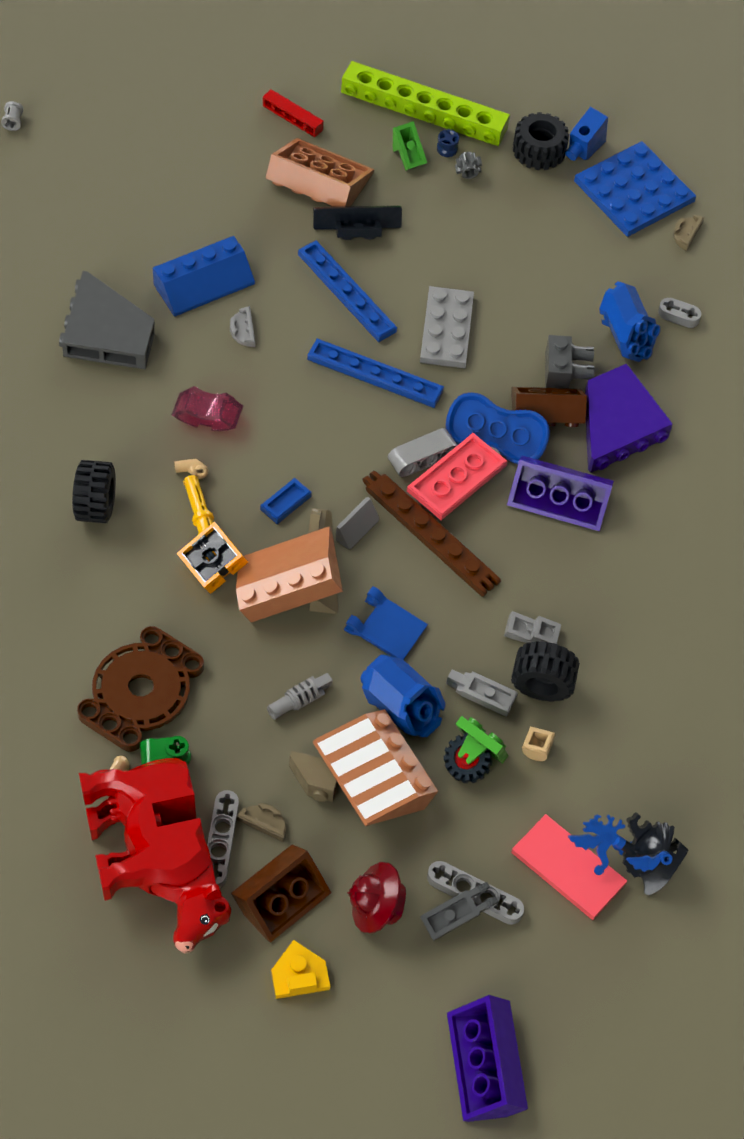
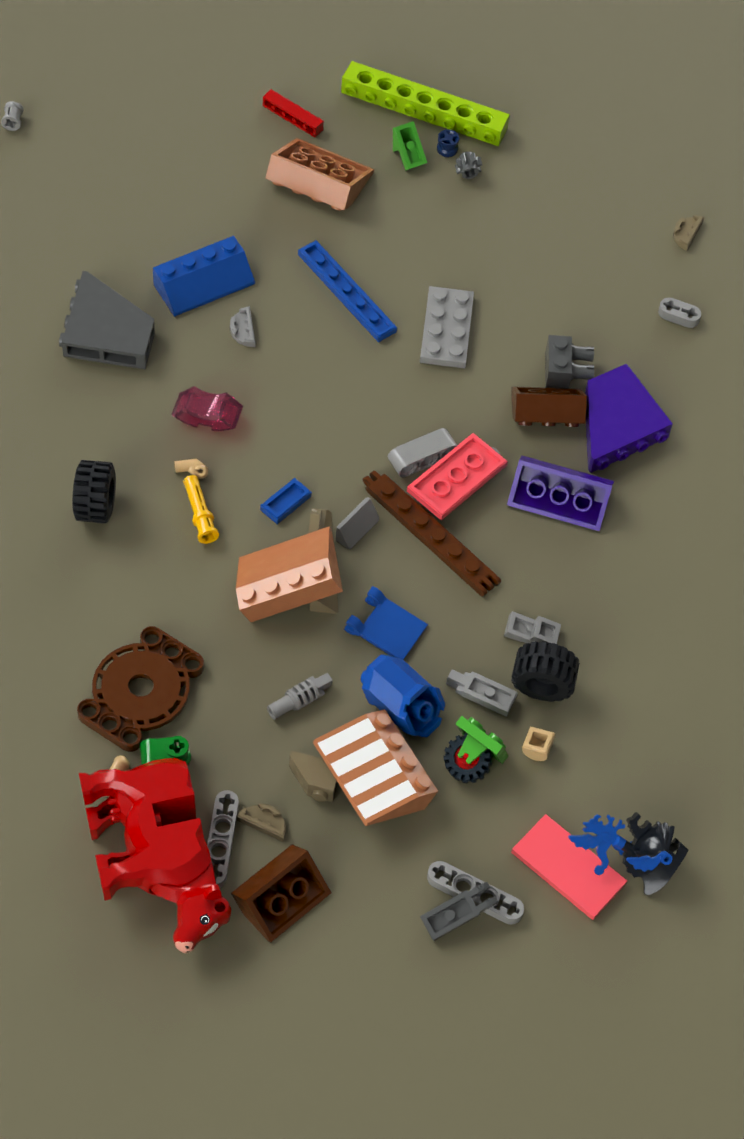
(212, 557): piece -> none
(299, 972): yellow plate -> none
(357, 220): black bracket -> none
(375, 373): blue tile -> none
(377, 898): dark red helmet -> none
(487, 1059): dark purple slope -> none
(508, 431): blue plate -> none
(540, 141): black tyre -> none
(587, 135): blue torso -> none
(629, 322): blue brick -> none
(634, 188): blue plate -> none

